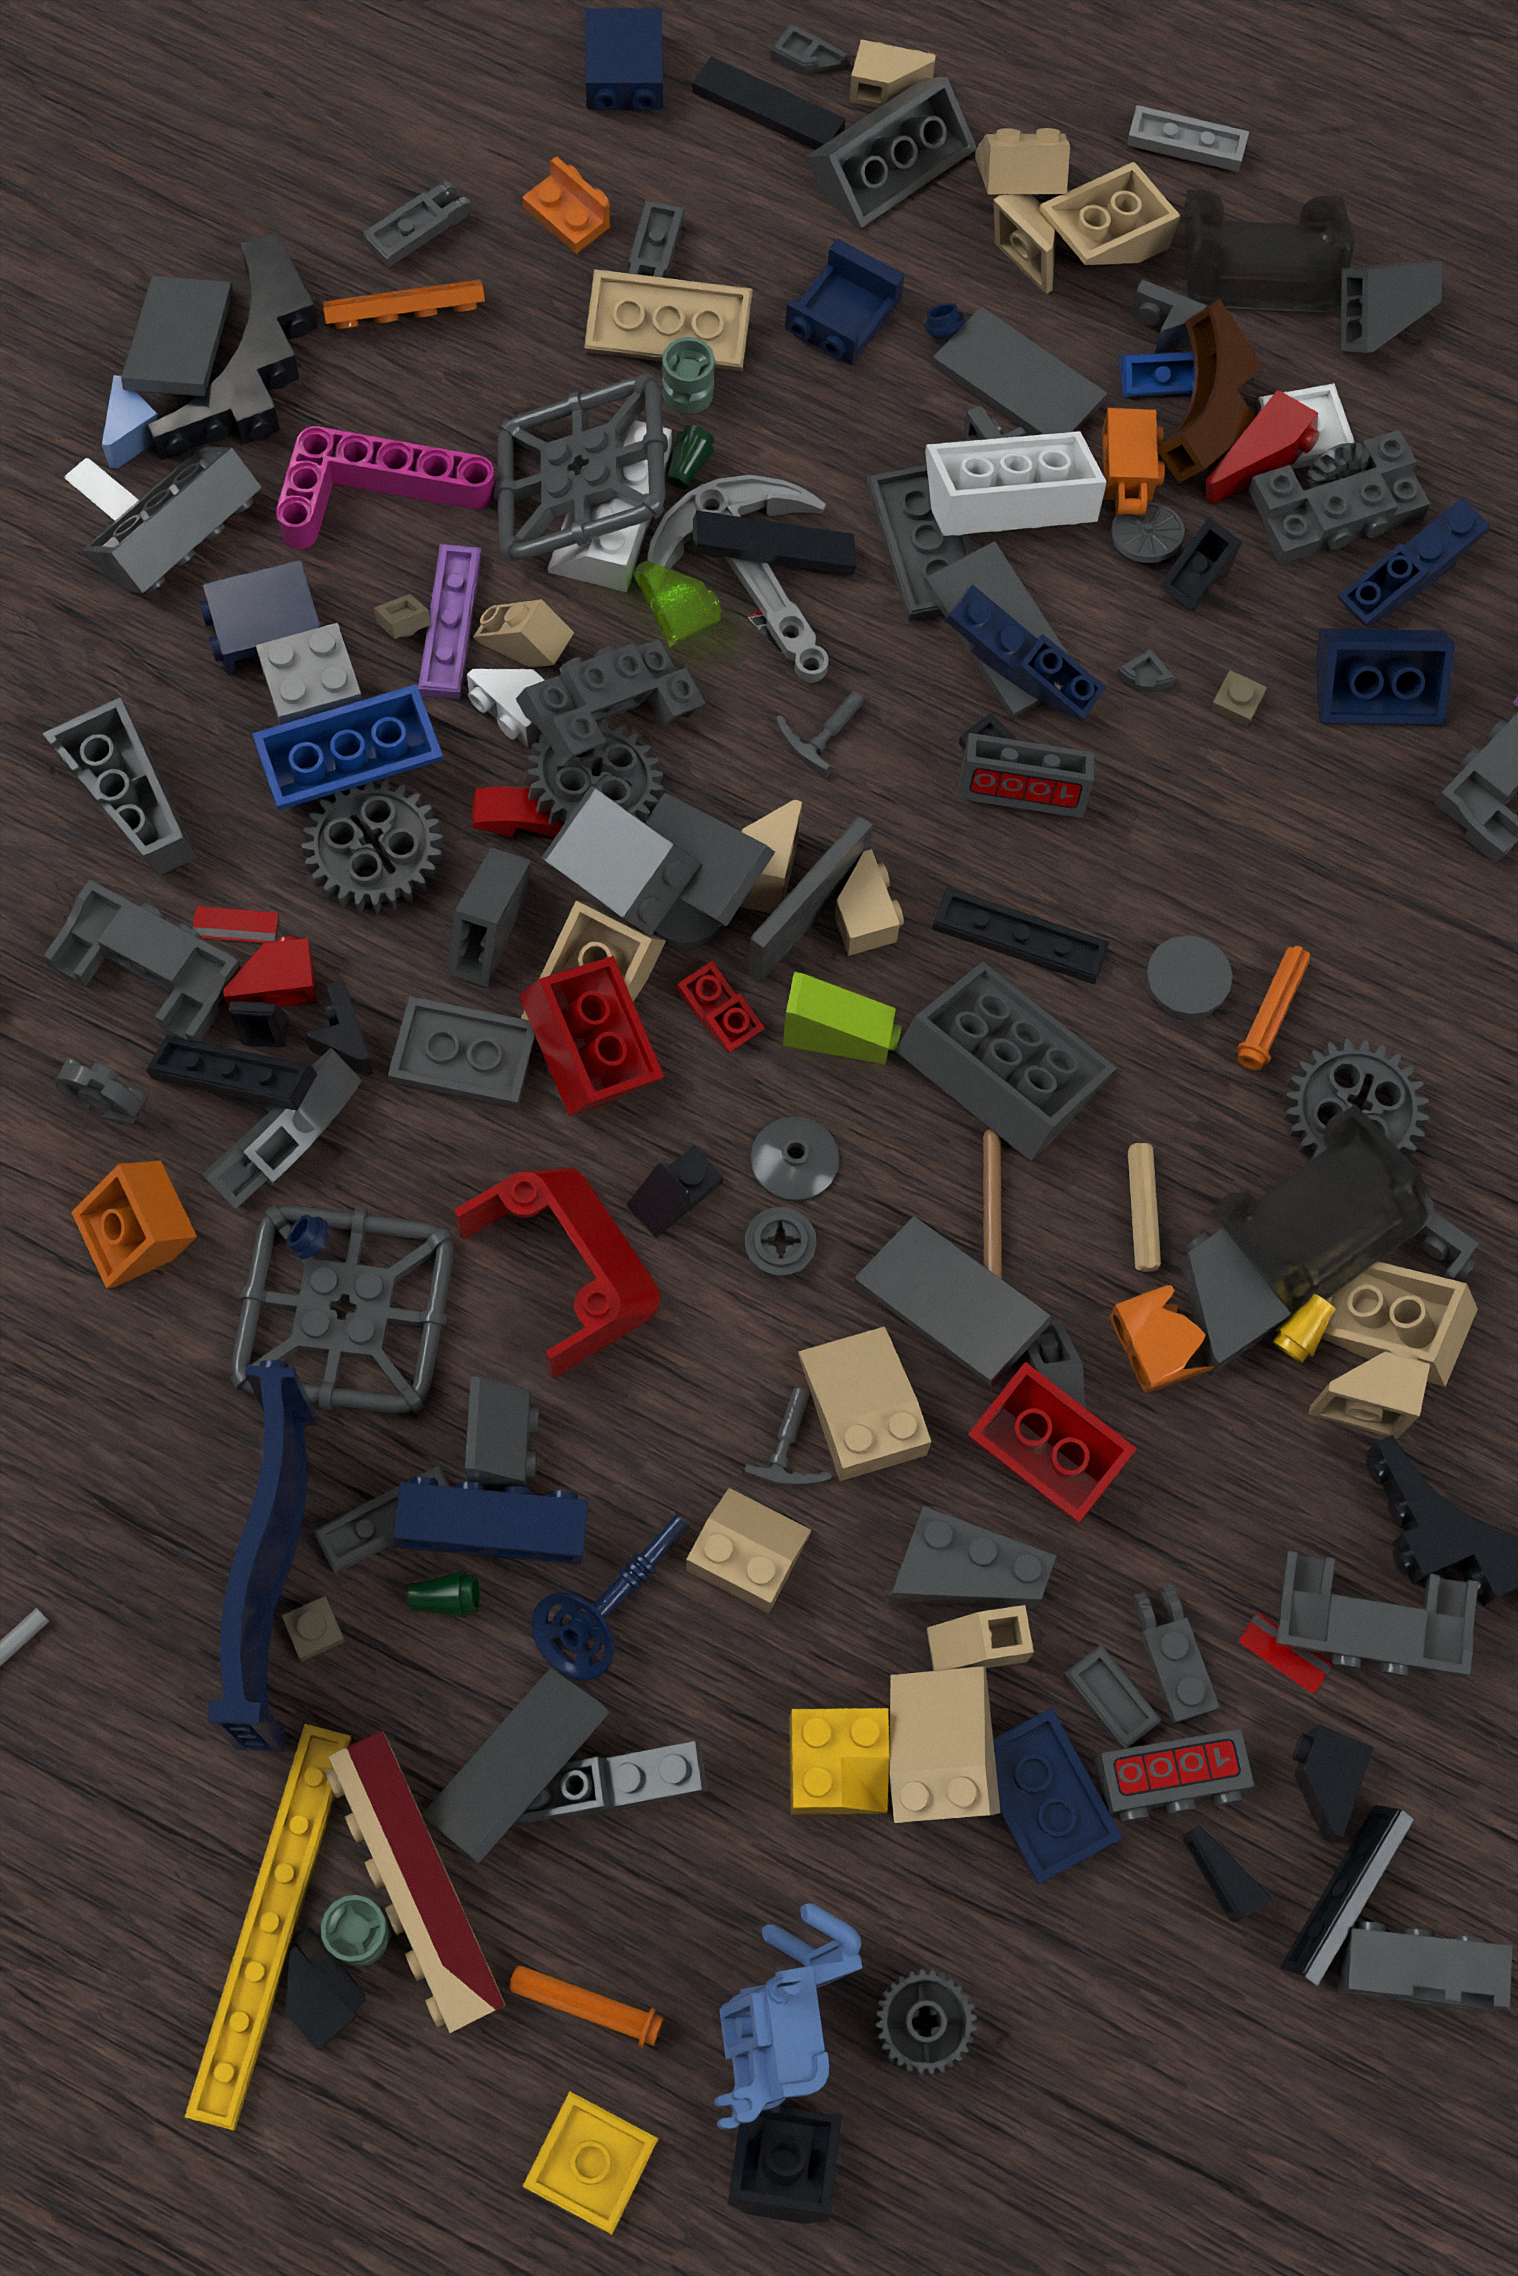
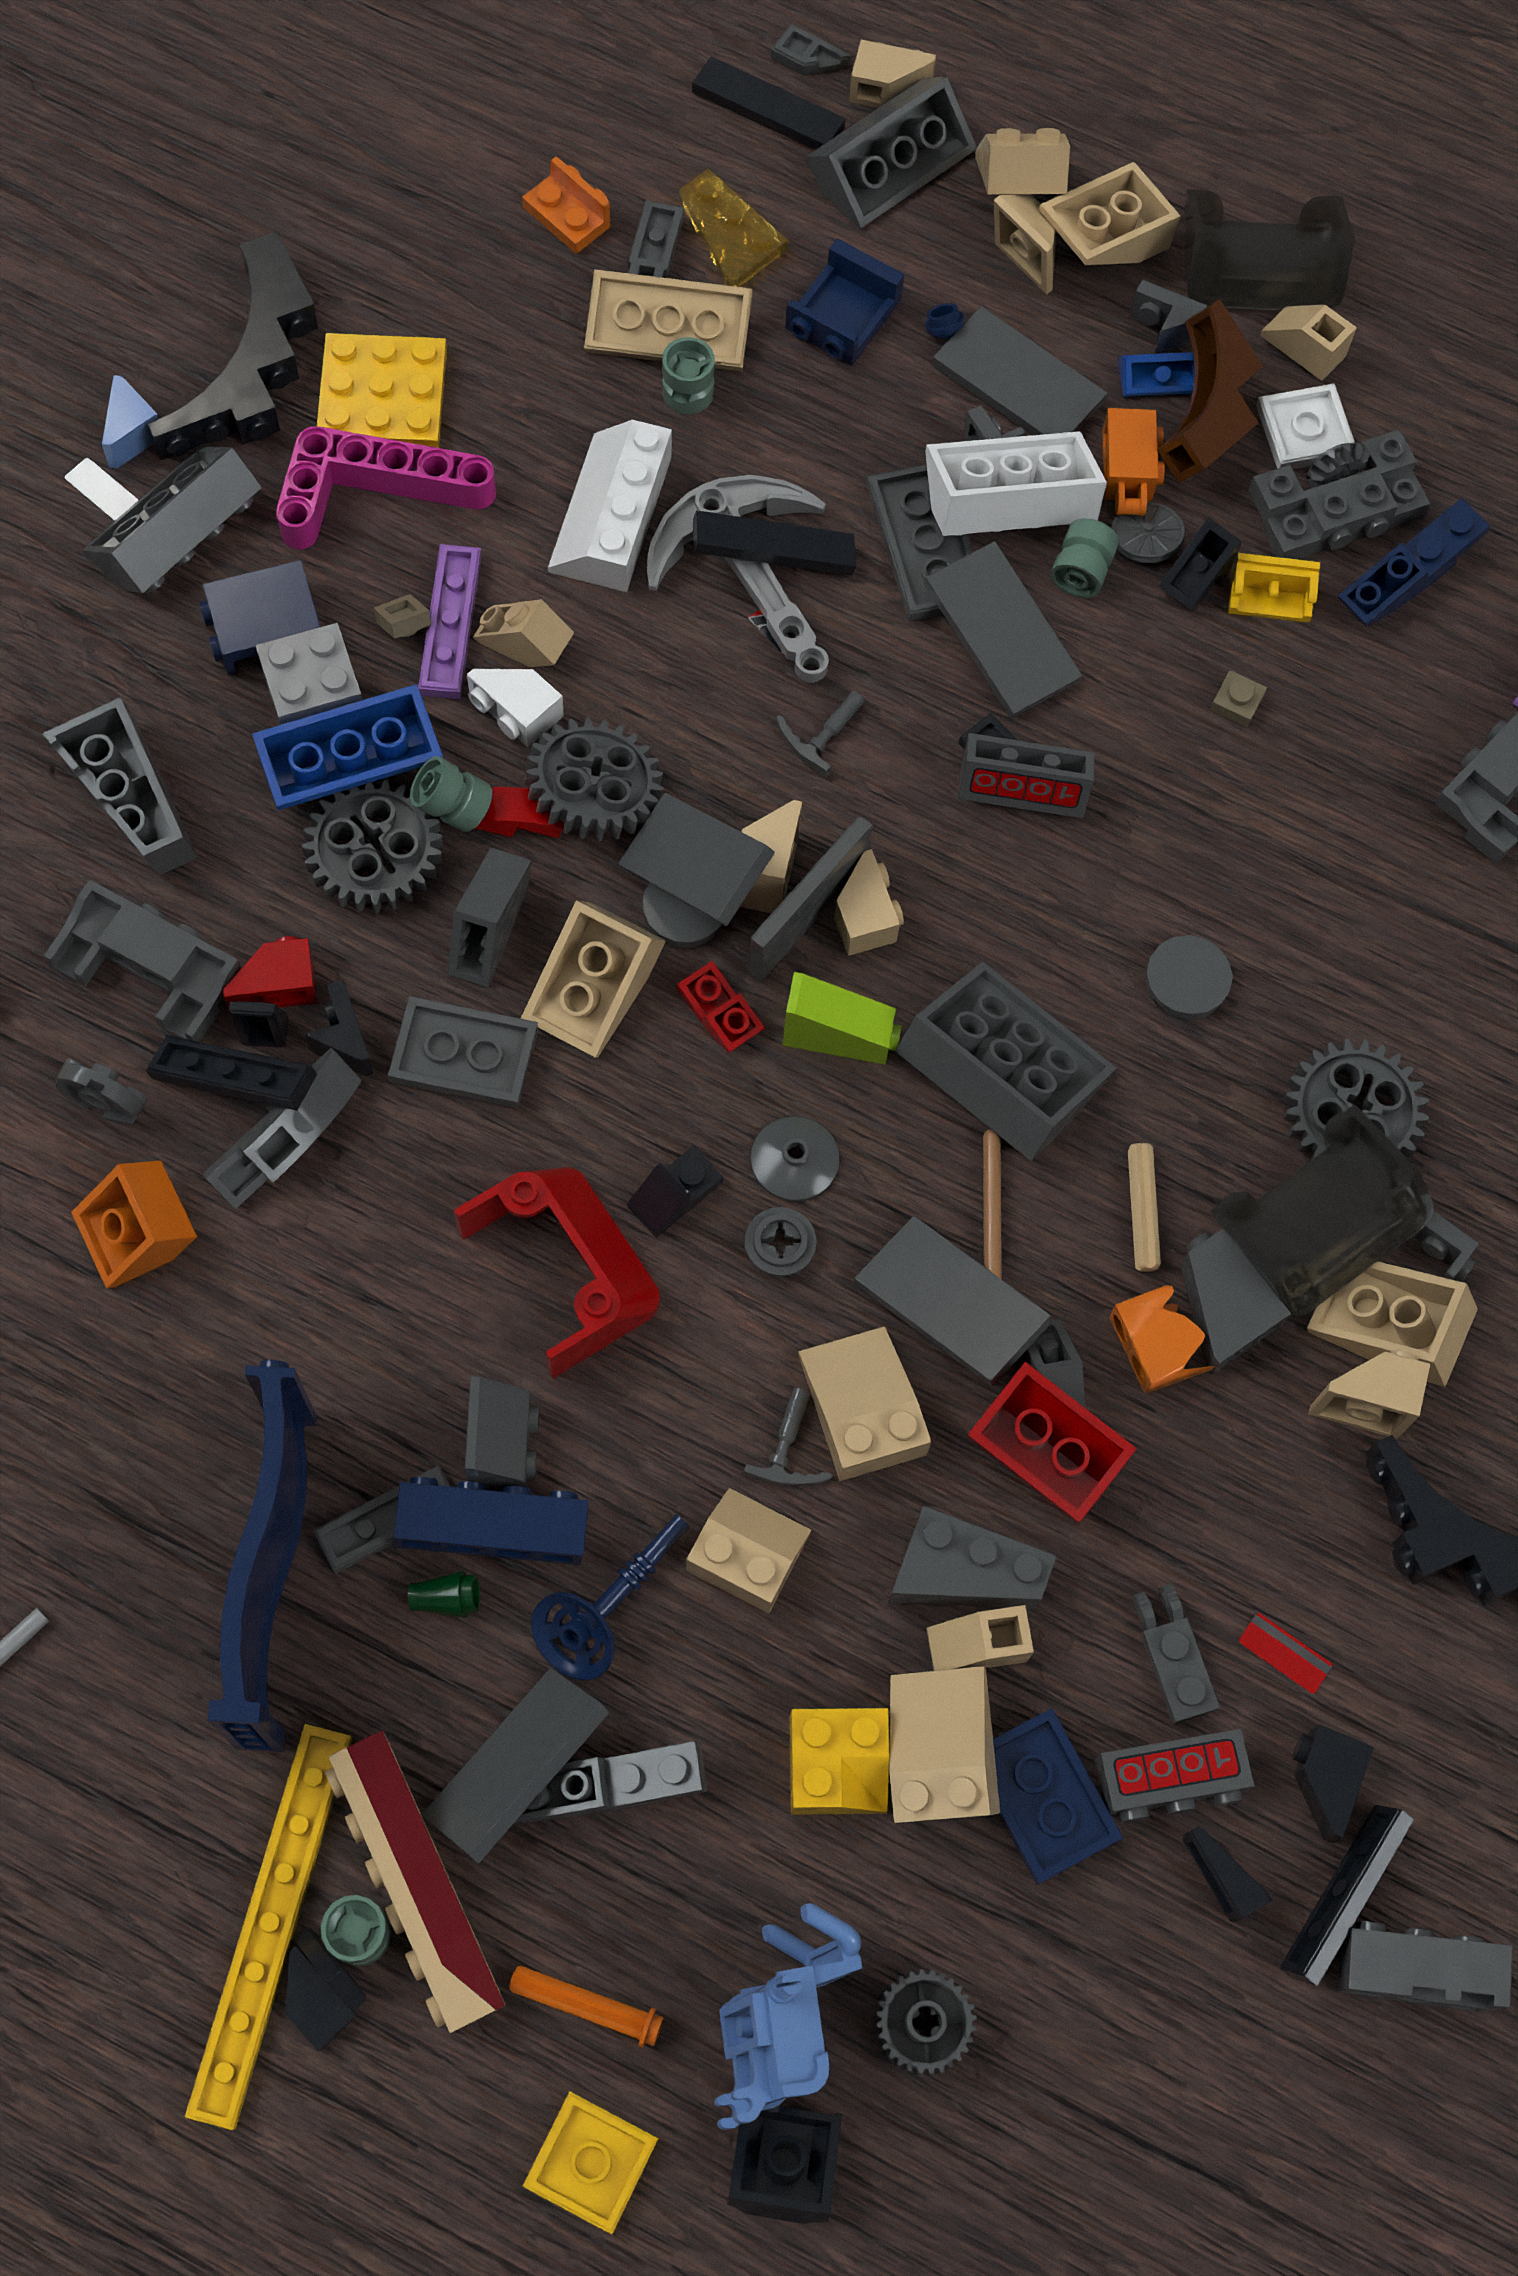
(177, 336): dark grey tile -> none
(235, 924): red sticker -> none
(308, 1236): dark blue plate -> none
(313, 1628): dark tan plate -> none
(367, 1288): dark grey plate -> none
(383, 386): none -> yellow plate
(388, 305): orange plate -> none
(416, 223): dark grey hinge -> none
(452, 795): none -> sand green wheel
(590, 1035): red slope -> none
(600, 478): dark grey plate -> none
(604, 686): dark grey bracket -> none
(621, 860): slope -> none
(623, 58): dark blue panel -> none
(677, 602): clear neon green slope -> none
(690, 453): dark green cone -> none
(733, 231): none -> clear yellow wing
(1020, 935): black tile -> none
(1023, 659): dark blue slope -> none
(1085, 558): none -> sand green wheel
(1112, 1697): dark grey tile -> none
(1146, 673): dark grey tile -> none
(1187, 138): light grey plate -> none
(1255, 1049): orange axle -> none
(1270, 442): red slope -> none
(1273, 587): none -> yellow hinge
(1304, 1329): yellow cone -> none
(1311, 337): none -> tan slope
(1373, 1631): dark grey bracket -> none
(1383, 676): dark blue slope -> none
(1385, 300): dark grey slope -> none

